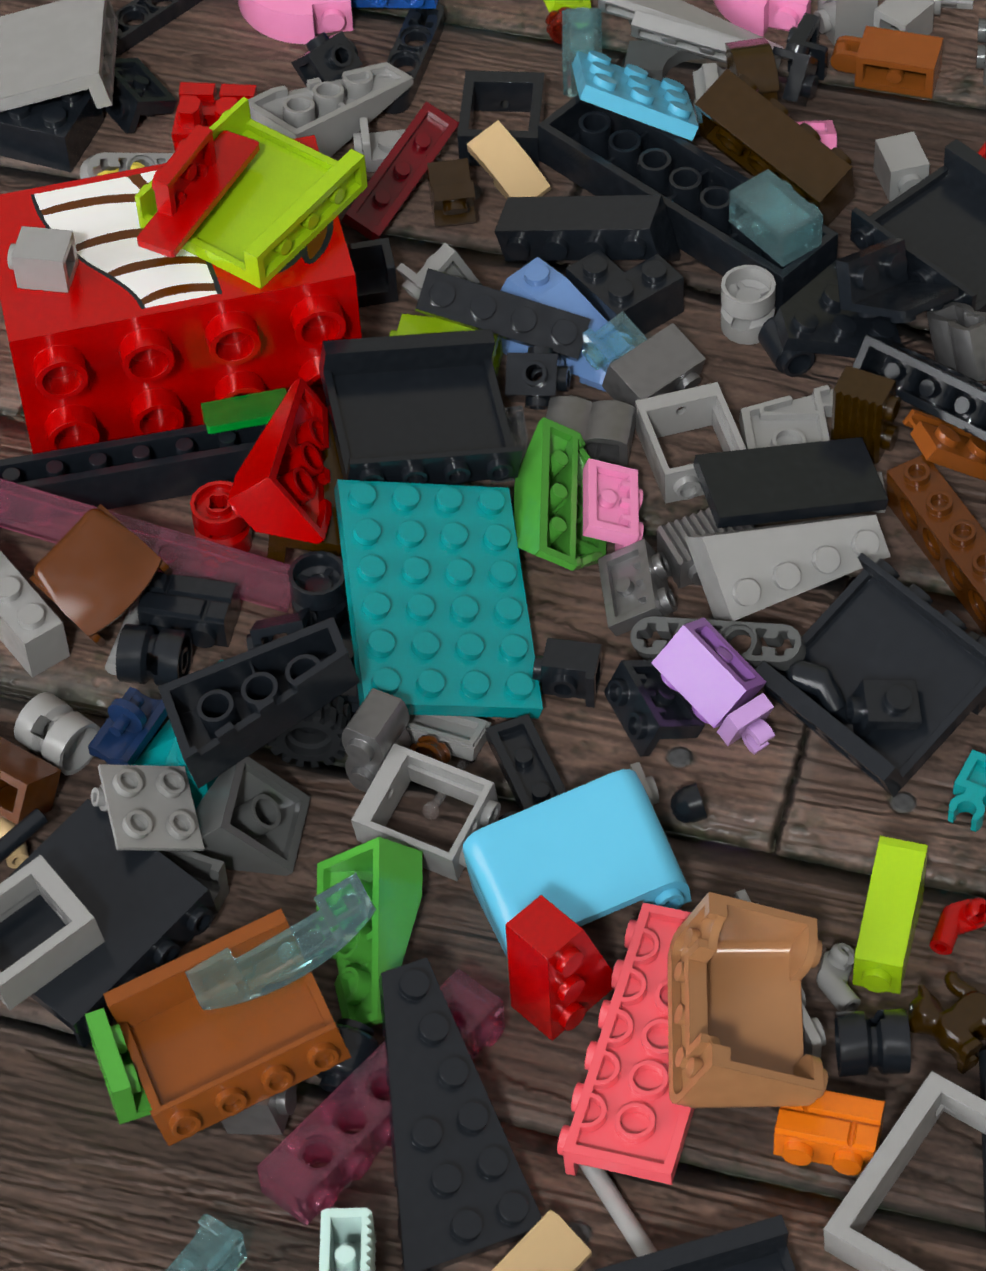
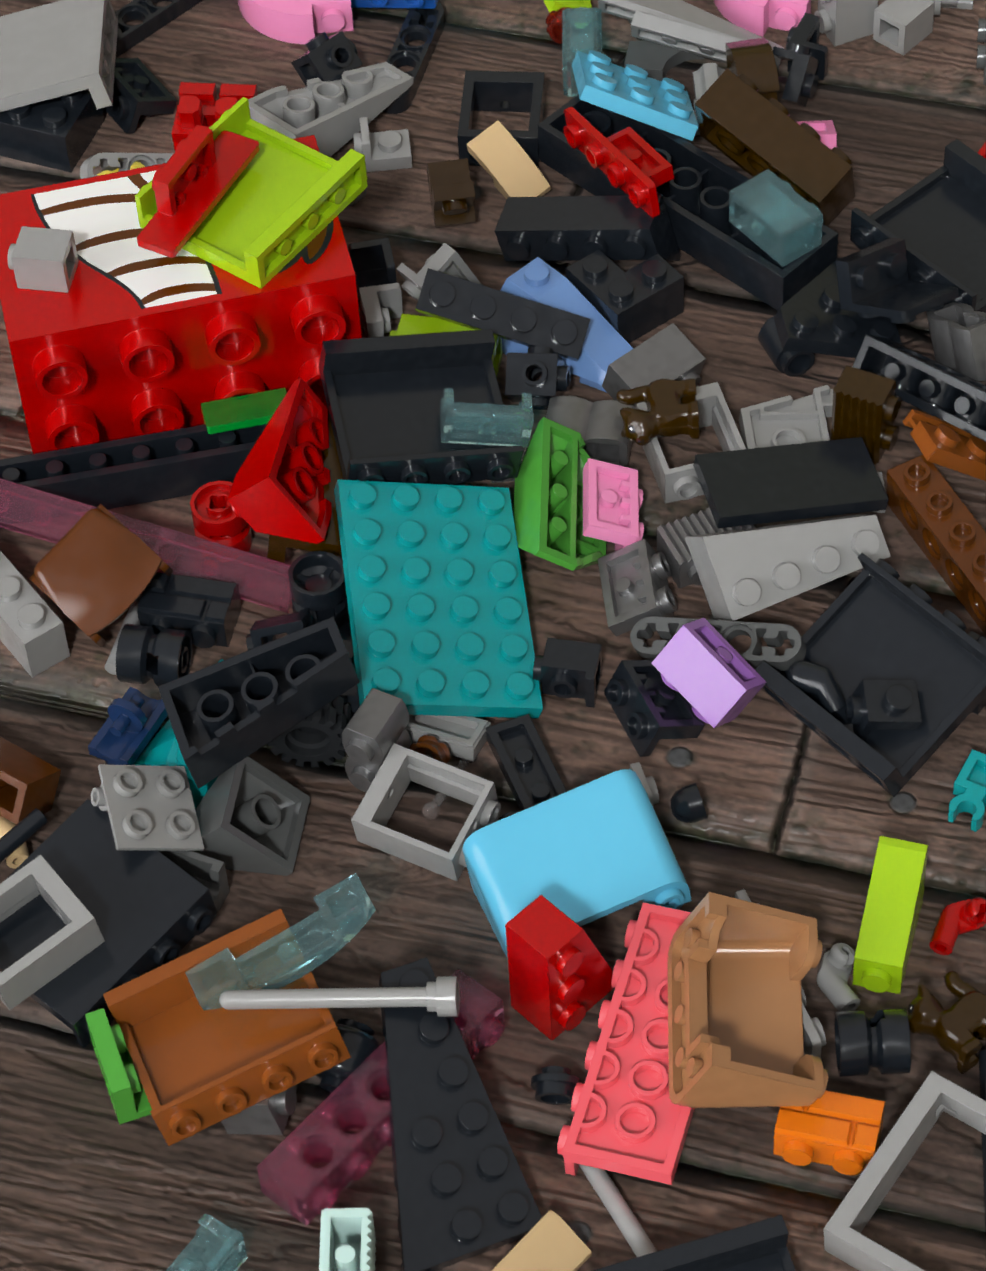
(56, 732): light grey wheel -> none
(378, 306): none -> light grey bracket
(394, 884): bright green wedge -> none
(400, 172): dark red plate -> none
(438, 996): none -> light grey piece
(486, 422): none -> clear light blue hinge
(554, 1085): none -> black plate
(611, 341): clear light blue bracket -> none
(623, 158): none -> red bracket
(669, 411): none -> dark brown animal
(746, 302): light grey wheel -> none
(749, 724): lavender tile -> none
(891, 60): dark orange brick -> none
(899, 163): light grey brick -> none

